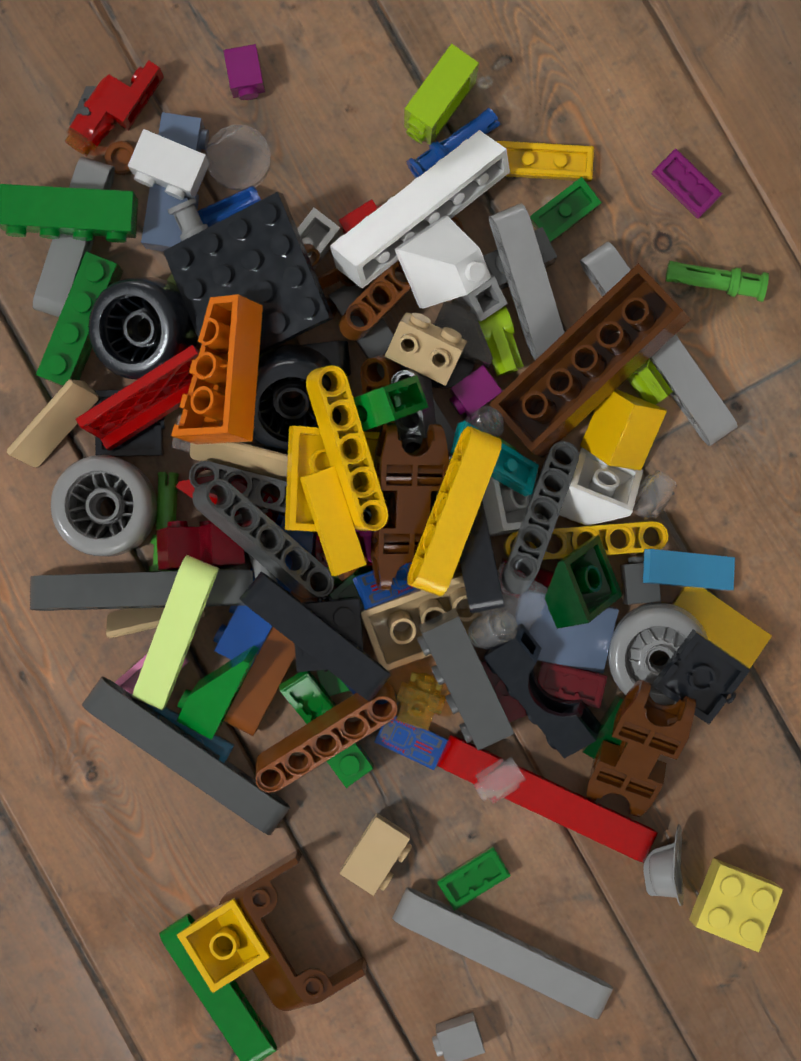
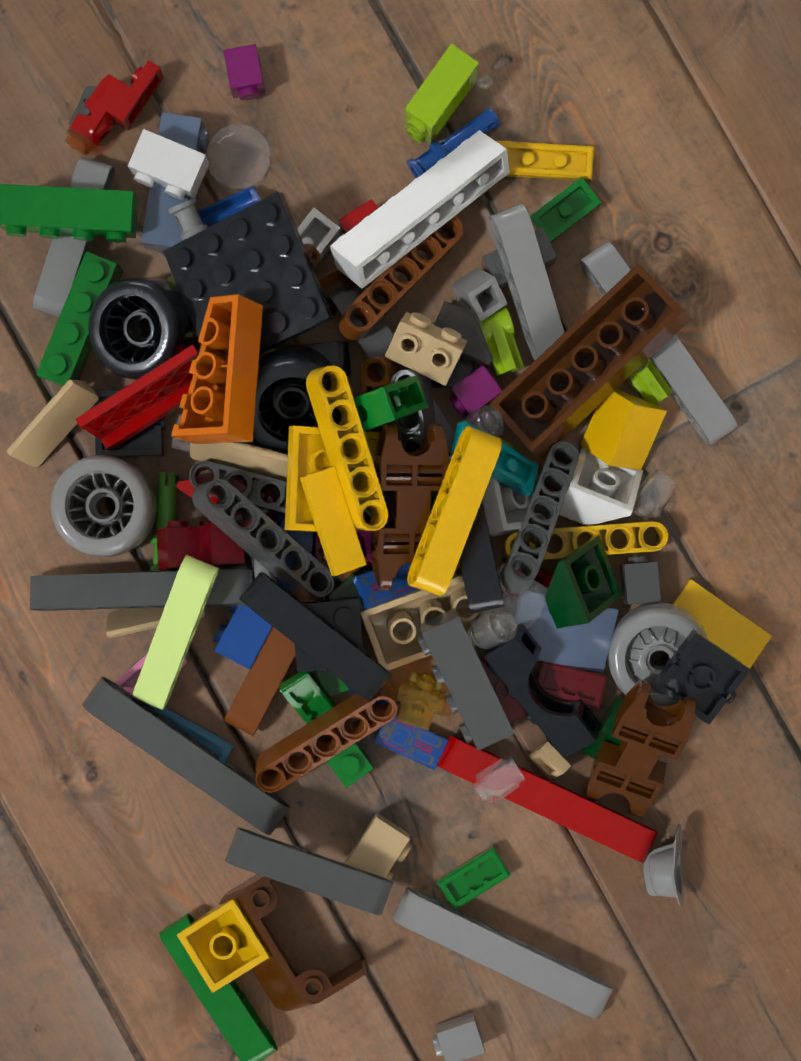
(119, 155): dark orange tile -> none
(213, 695): green slope -> none
(308, 871): none -> dark grey beam
(442, 263): white slope -> none
(549, 760): none -> tan tile
(686, 183): magenta plate -> none
(688, 569): dark azure tile -> none
(732, 281): bright green pin -> none
(736, 904): light yellow brick -> none

